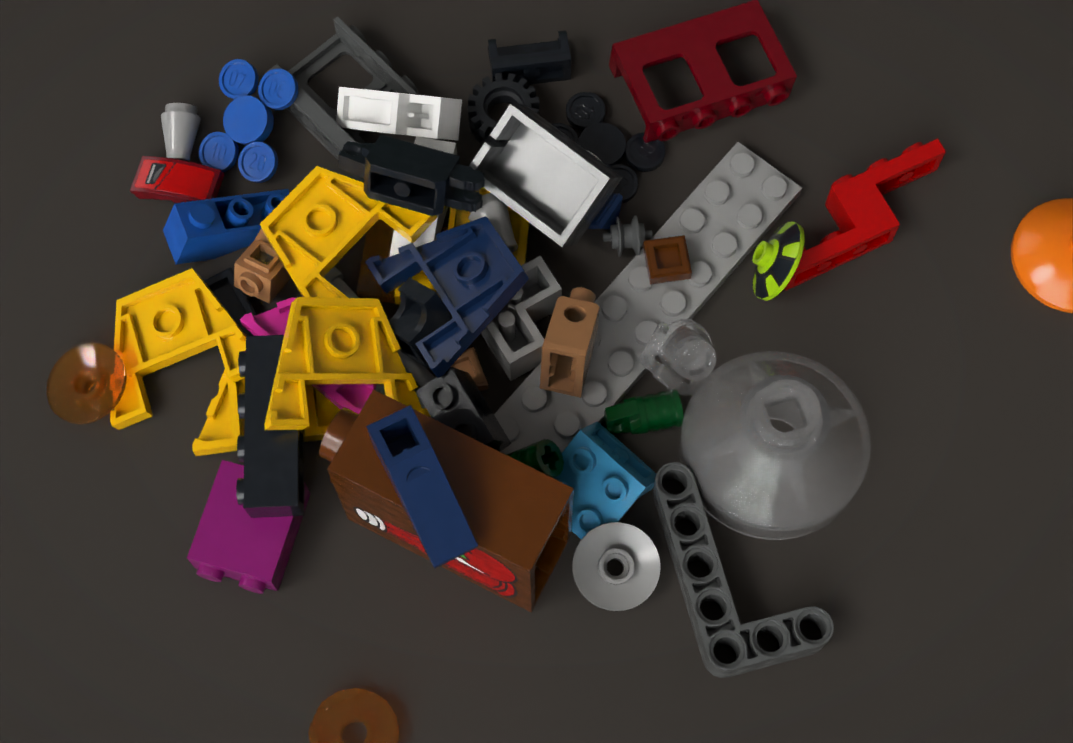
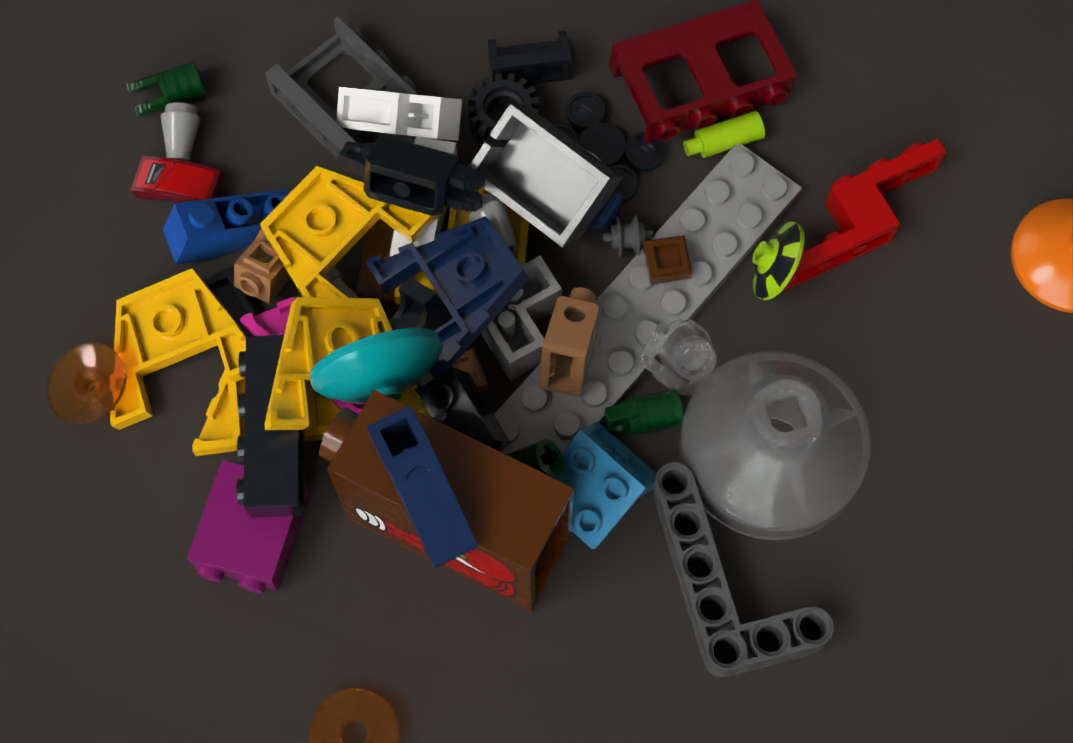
(176, 84): none -> dark green hinge
(248, 120): blue piece -> none
(380, 362): none -> teal dish
(639, 563): light grey dish -> none
(725, 135): none -> lime cylinder

